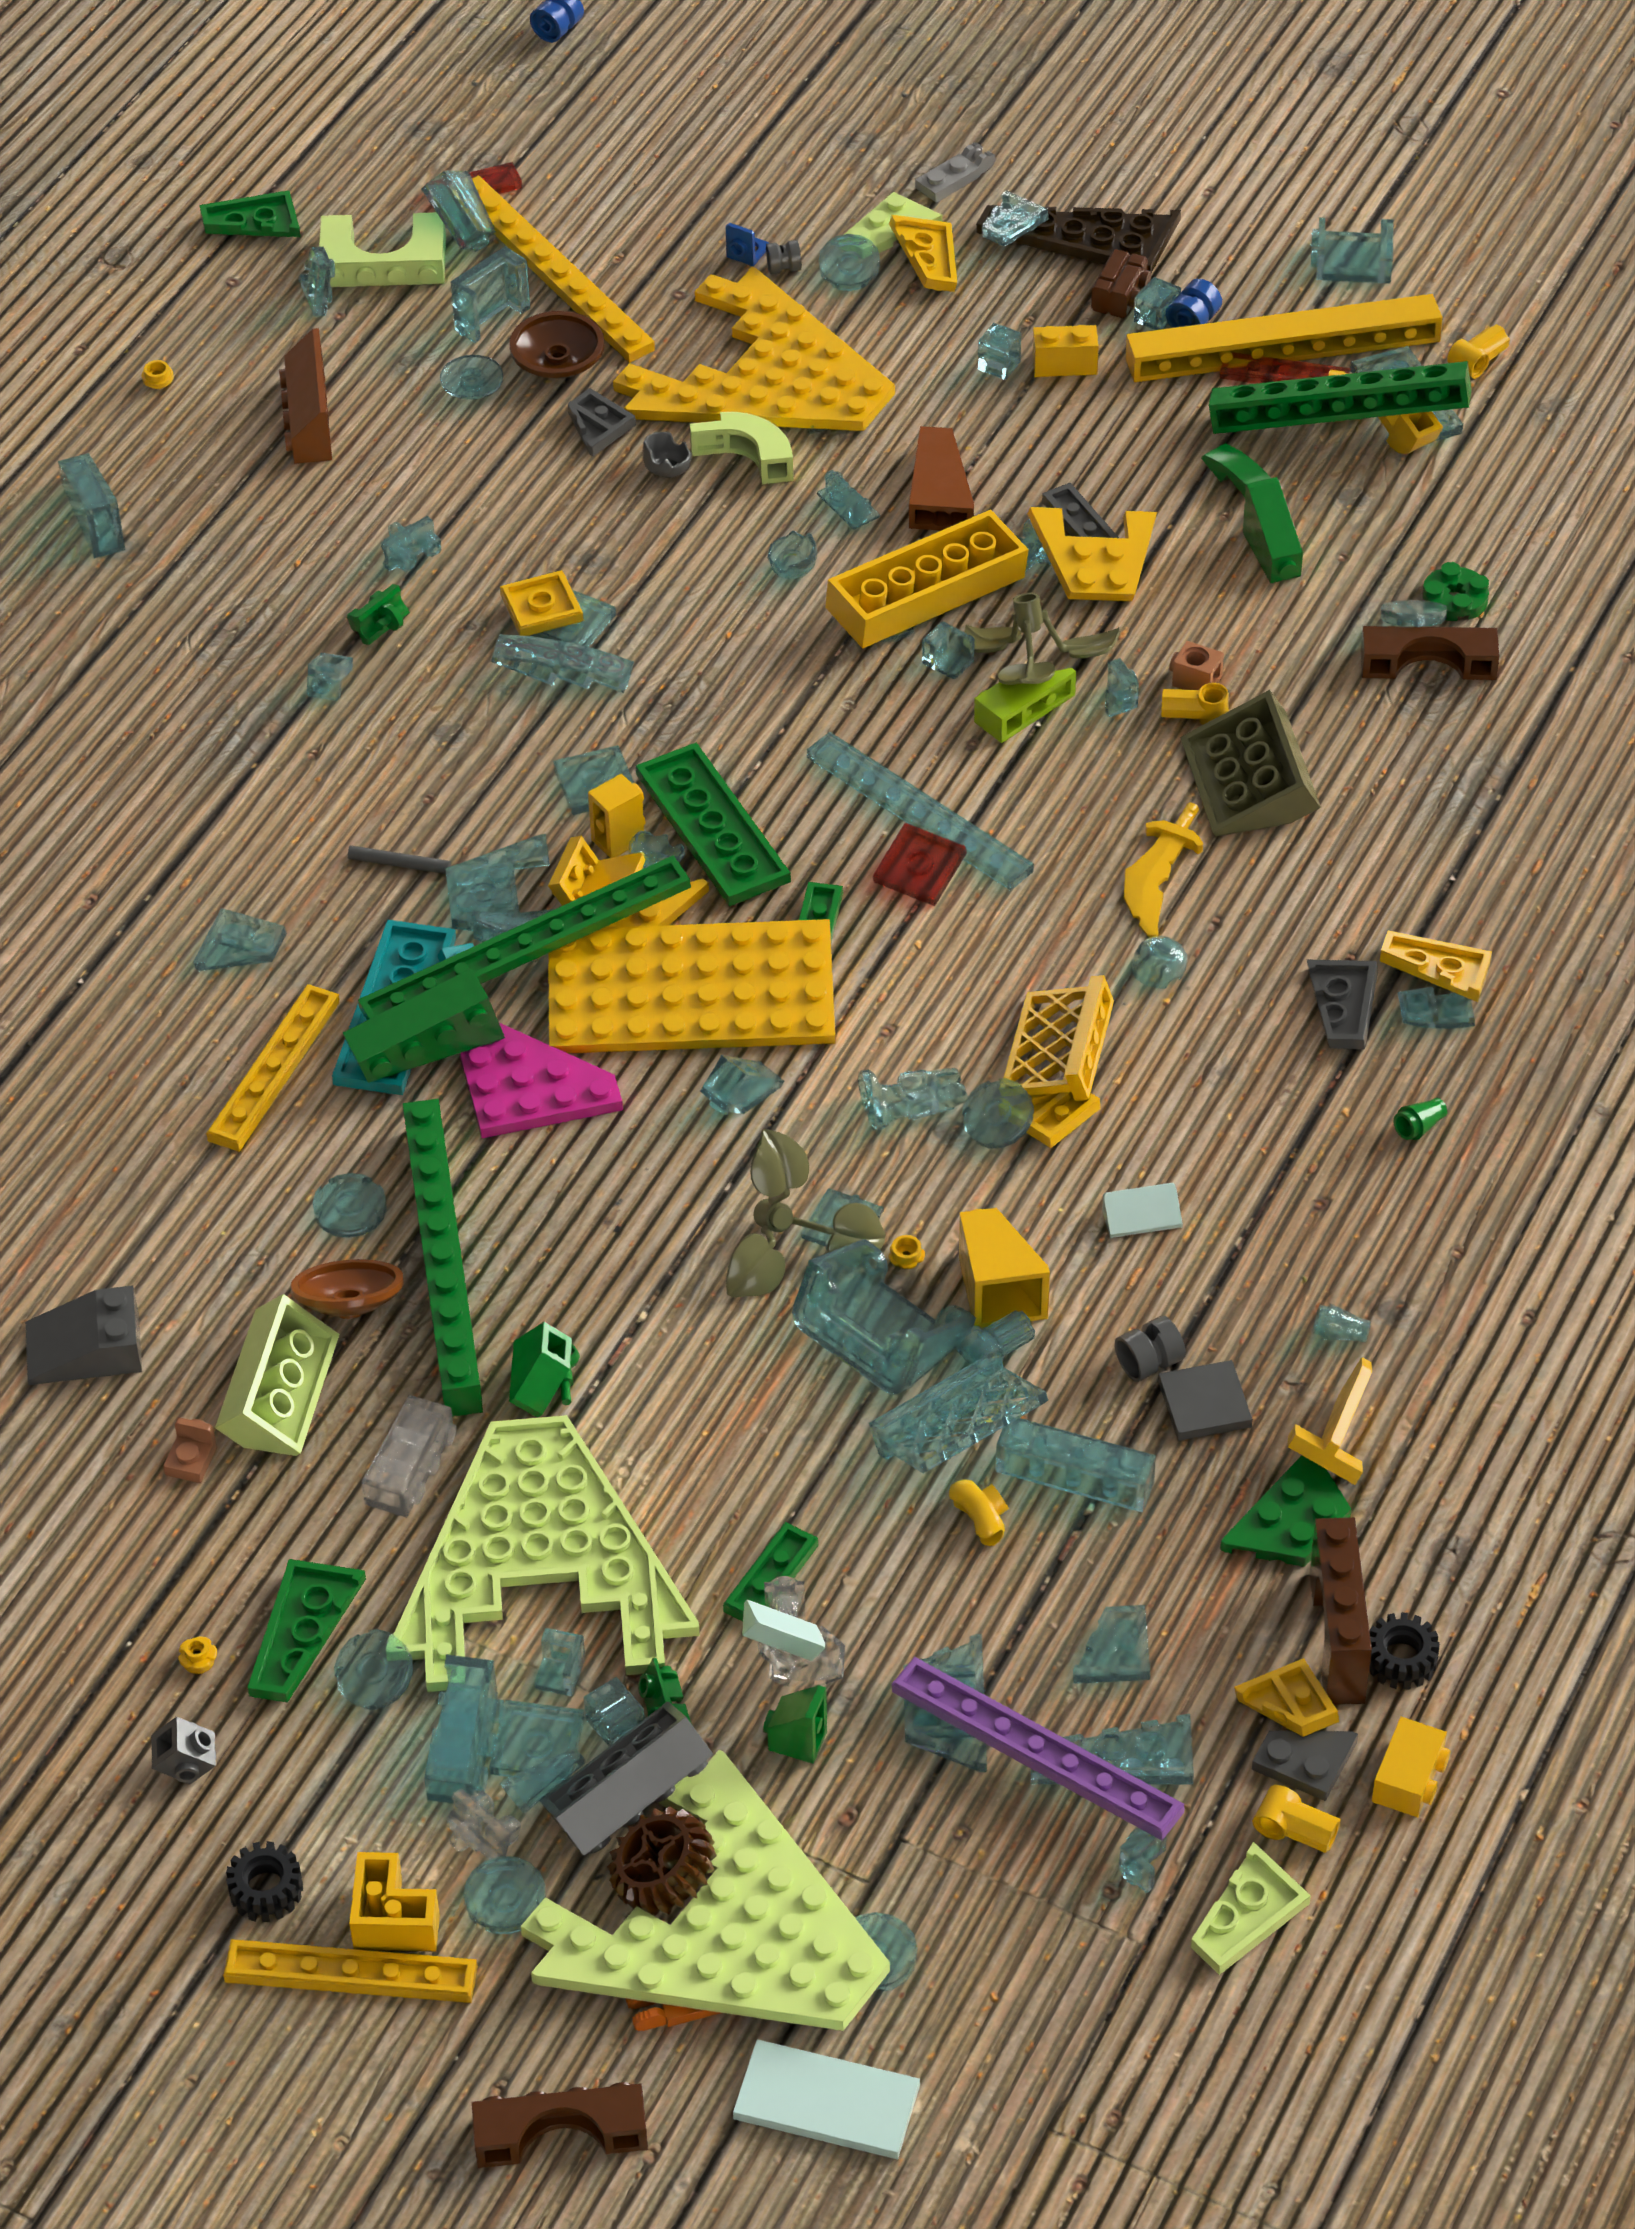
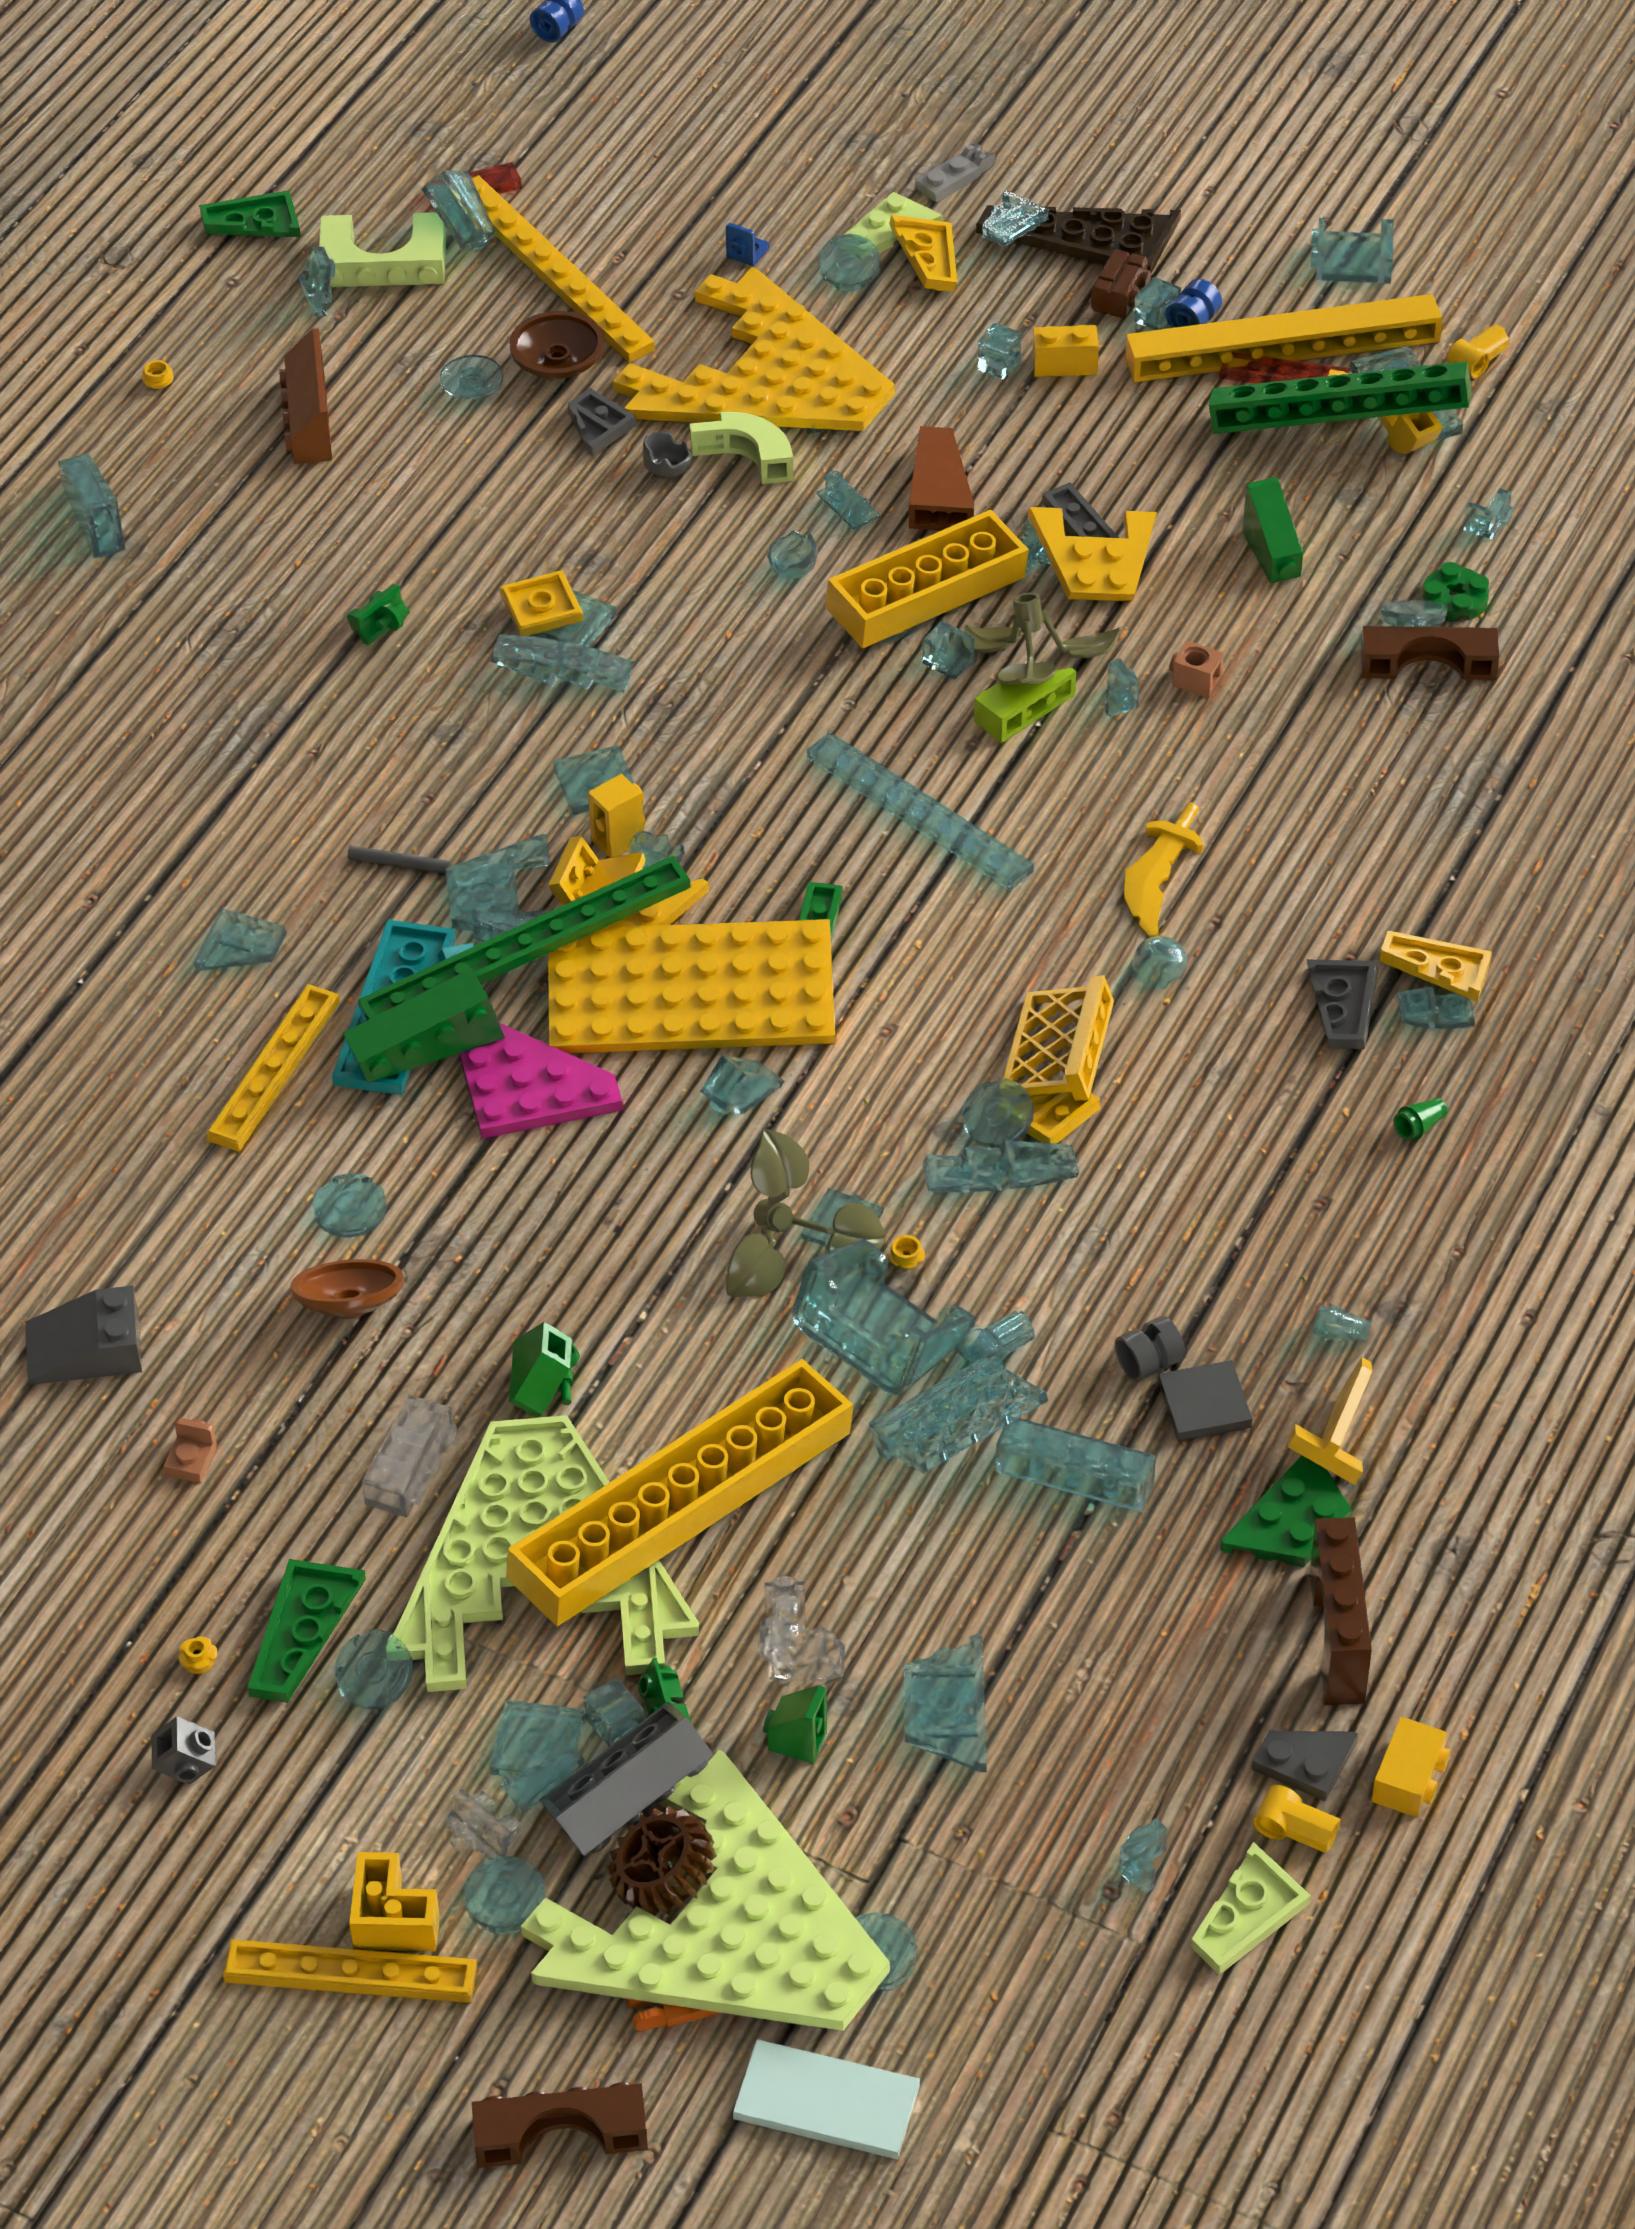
(268, 1901): black tyre -> none
(277, 1378): yellowish green slope -> none
(326, 675): clear light blue bracket -> none
(408, 542): clear light blue hips -> none
(442, 1258): green brick -> none
(464, 1729): clear light blue wedge -> none
(488, 289): clear light blue panel -> none
(561, 1662): clear light blue panel -> none
(678, 1492): none -> yellow brick
(713, 824): green plate -> none
(781, 1557): green tile -> none
(781, 1631): light aqua slope -> none
(783, 257): dark grey wheel -> none
(919, 864): clear red tile -> none
(920, 1094): clear light blue piece -> none
(982, 1507): yellow piece -> none
(1000, 1269): yellow slope -> none
(1010, 1167): none -> clear light blue slope
(1038, 1748): medium lavender tile -> none
(1116, 1648): clear light blue wing -> none
(1142, 1210): light aqua slope -> none
(1149, 1753): clear light blue wing -> none
(1199, 704): yellow piece -> none
(1233, 464): green slope -> none
(1250, 768): olive slope -> none
(1290, 1698): yellow wing -> none
(1409, 1633): black tyre -> none
(1489, 520): none -> clear light blue bracket

